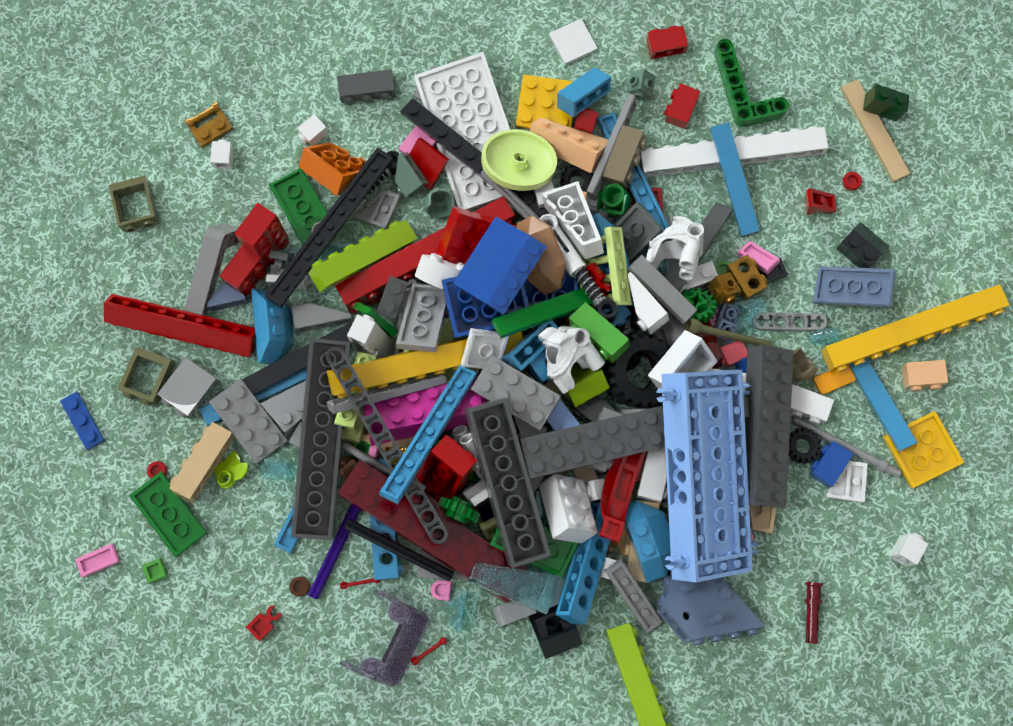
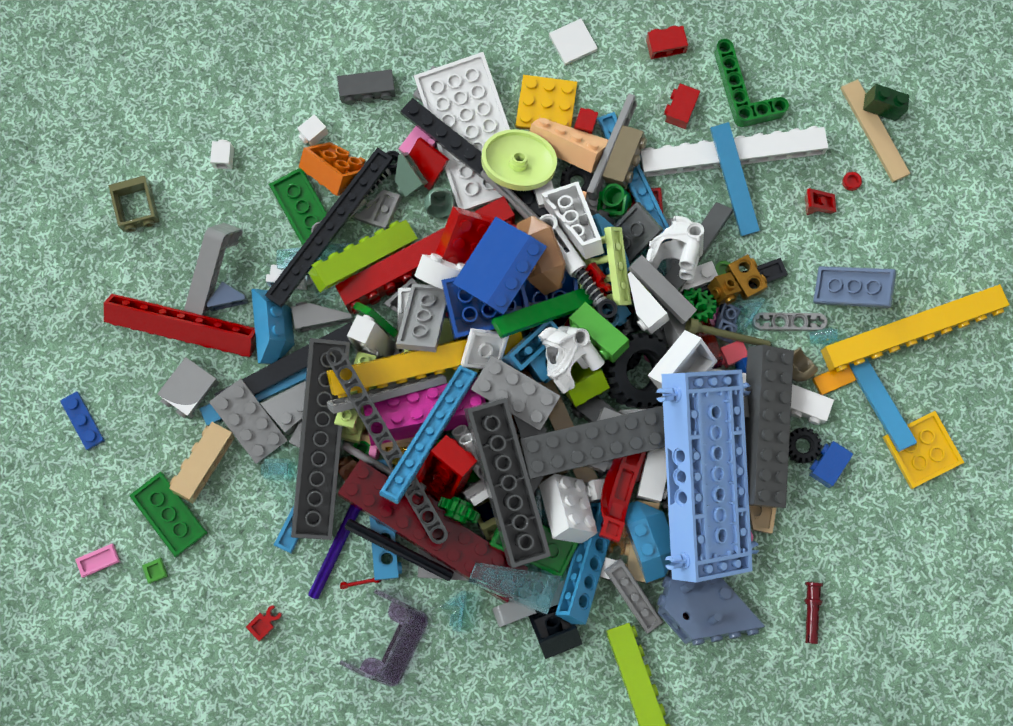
(156, 467): red tile -> none
(164, 375): olive window -> none
(212, 129): pearl gold plate -> none
(230, 468): lime plate -> none
(258, 235): red piece -> none
(281, 258): dark grey tile -> none
(299, 586): reddish brown tile -> none
(392, 297): dark grey brick -> none
(415, 660): red hinge -> none
(441, 590): bright pink tile -> none
(561, 417): light blue brick -> none
(583, 92): dark azure brick -> none
(641, 84): sand green brick -> none
(765, 260): bright pink tile -> none
(850, 484): white wing -> none
(862, 246): black slope -> none
(881, 465): light grey bar -> none
(908, 549): white brick -> none
(924, 374): light nougat brick -> none

